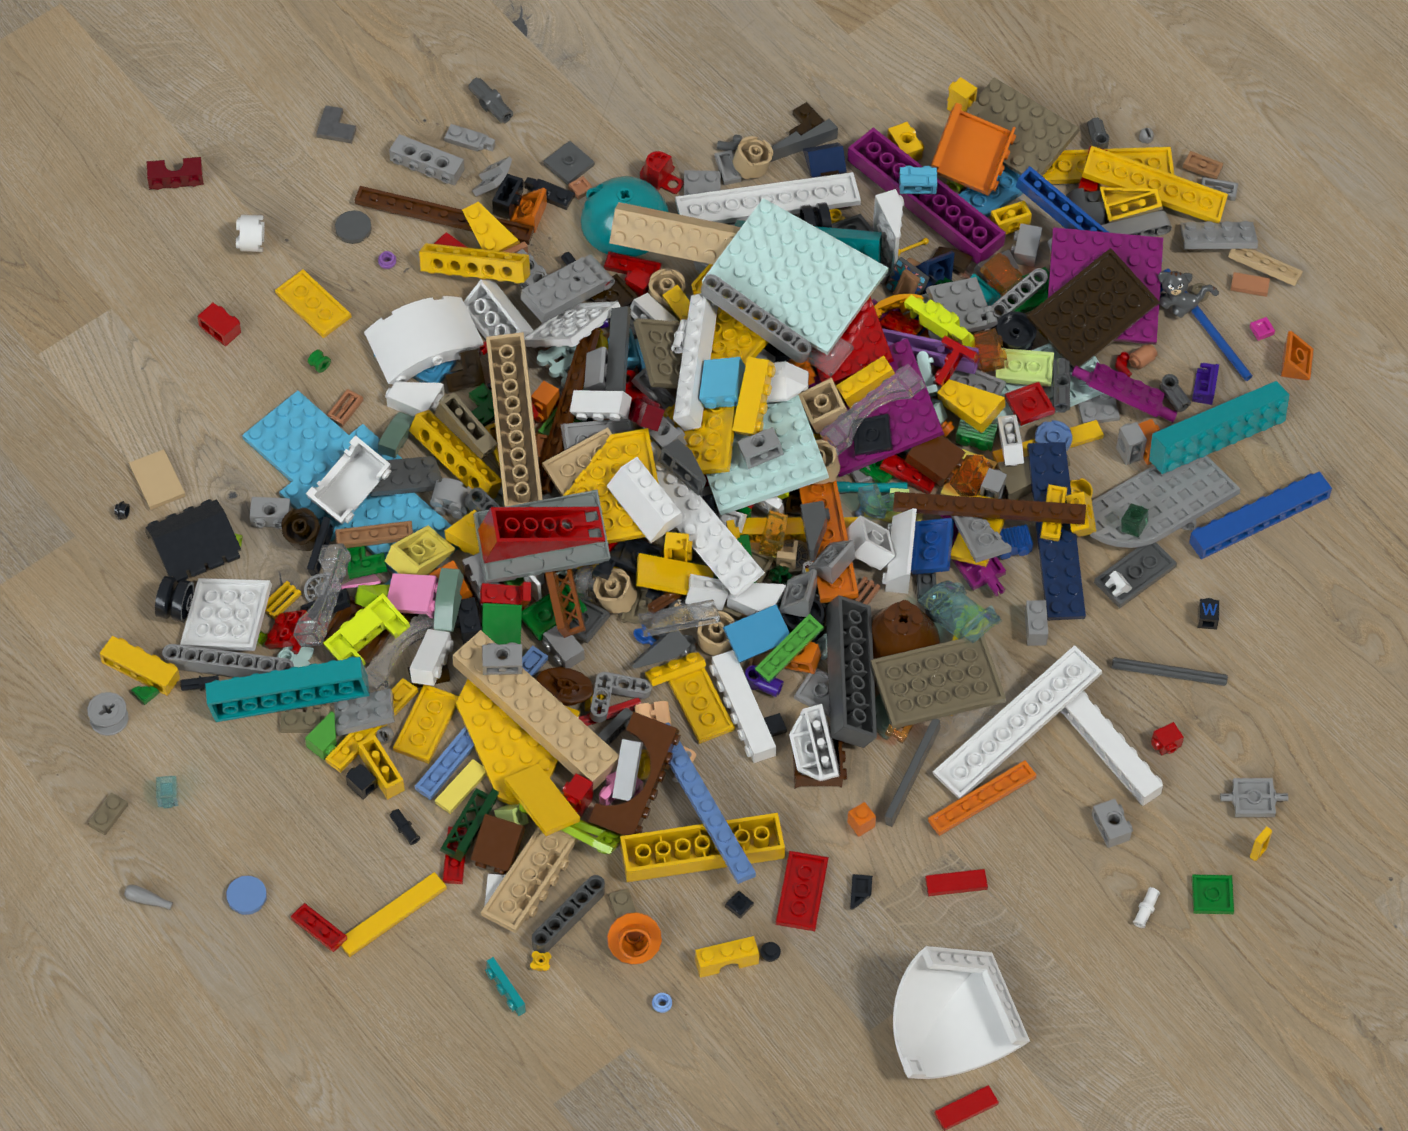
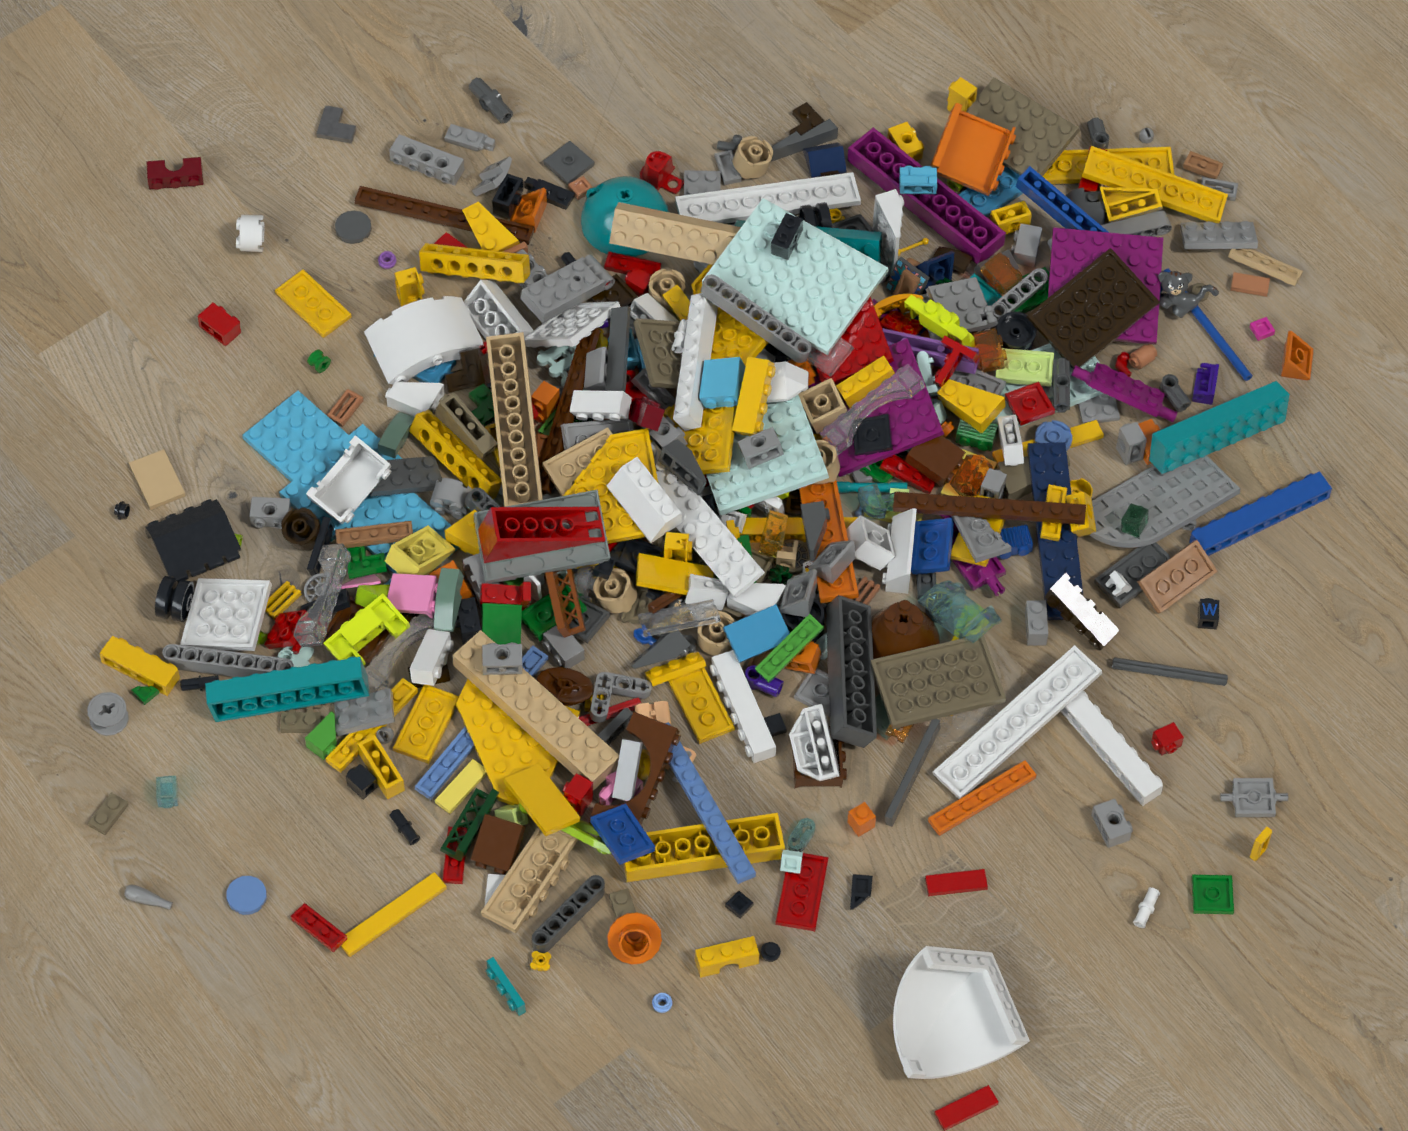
(409, 286): none -> yellow hinge
(622, 834): none -> blue plate
(786, 236): none -> black brick
(791, 861): none -> light aqua tile
(798, 833): none -> clear light blue beam
(1081, 612): none -> wedge
(1177, 576): none -> medium nougat plate

